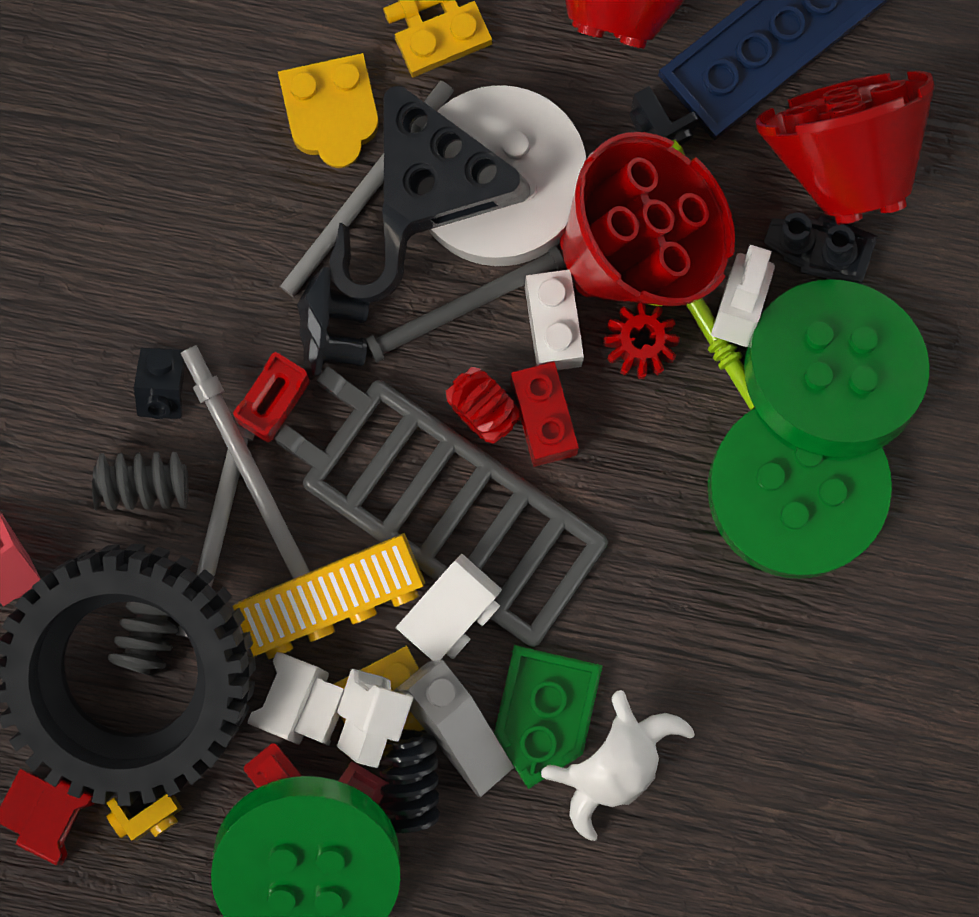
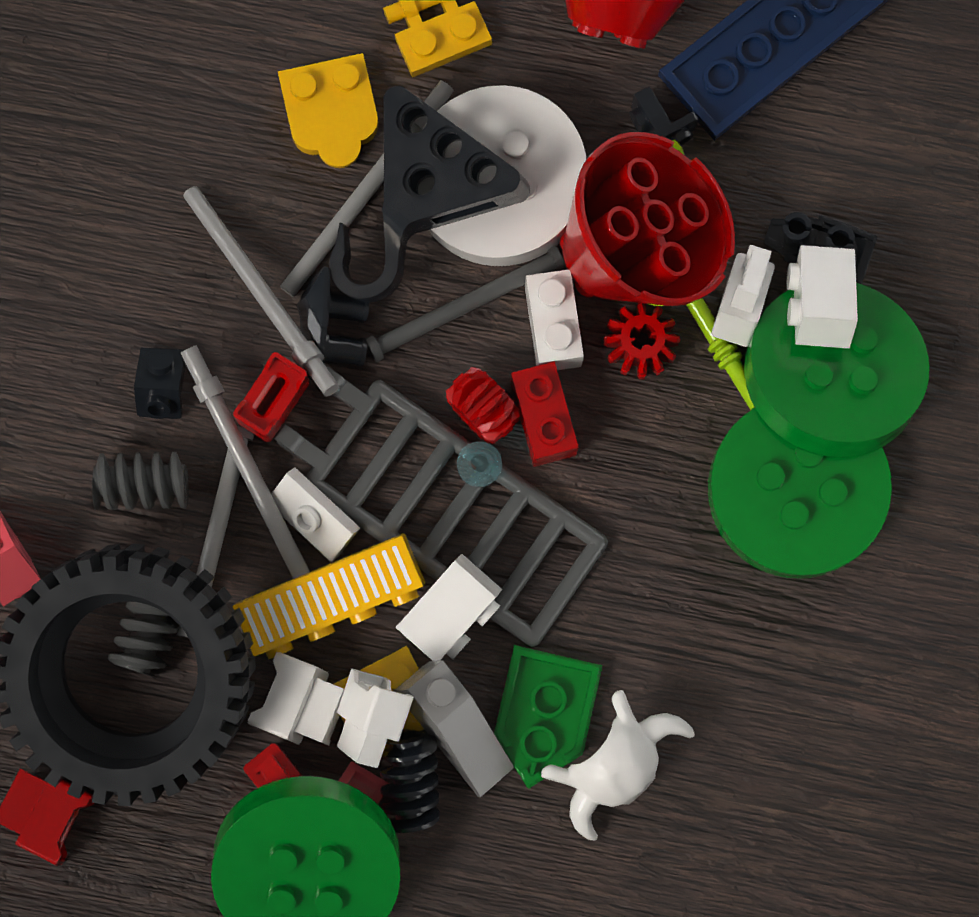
(154, 819): yellow bracket -> none
(305, 352): none -> light grey bar
(314, 514): none -> white plate
(475, 478): none -> clear light blue plate
(823, 296): none -> white brick
(854, 141): red cone -> none

